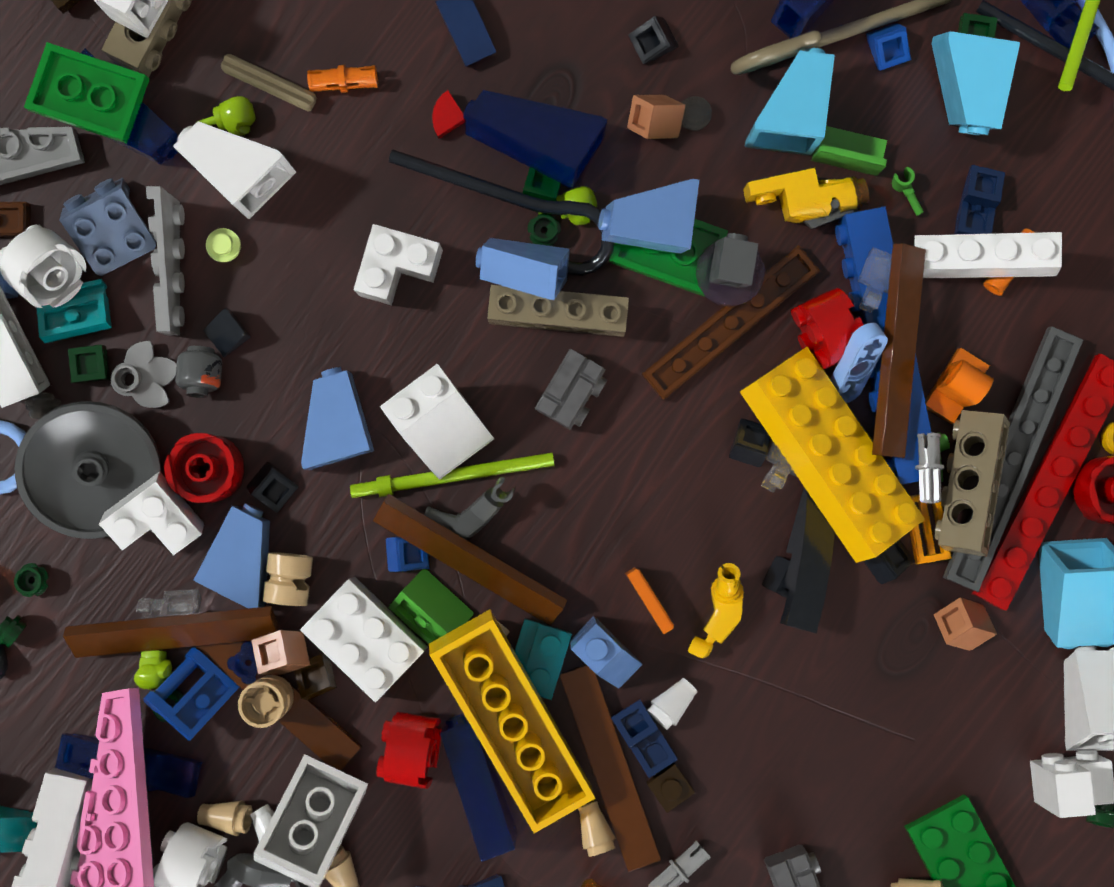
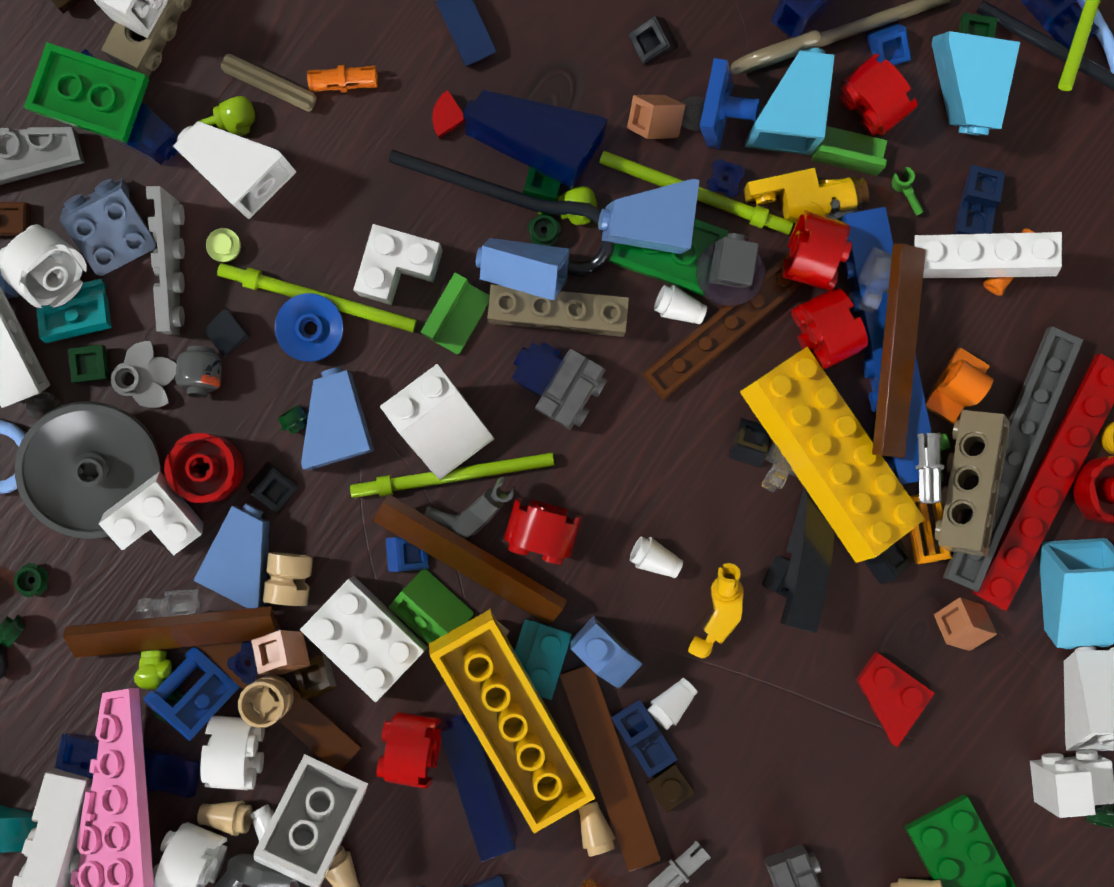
(231, 754): none -> white brick
(254, 279): none -> lime bar
(292, 324): none -> blue dish
(293, 419): none -> dark green plate
(456, 314): none -> bright green panel
(536, 367): none -> clear blue brick
(542, 530): none -> red brick
(650, 600): orange tile -> none
(654, 557): none -> white cone
(678, 305): none -> white cone
(720, 104): none -> blue tile
(723, 168): none -> clear blue plate
(758, 216): none -> lime bar
(816, 250): none -> red brick
(858, 361): light blue beam -> none
(877, 95): none -> red brick
(893, 696): none -> red wing

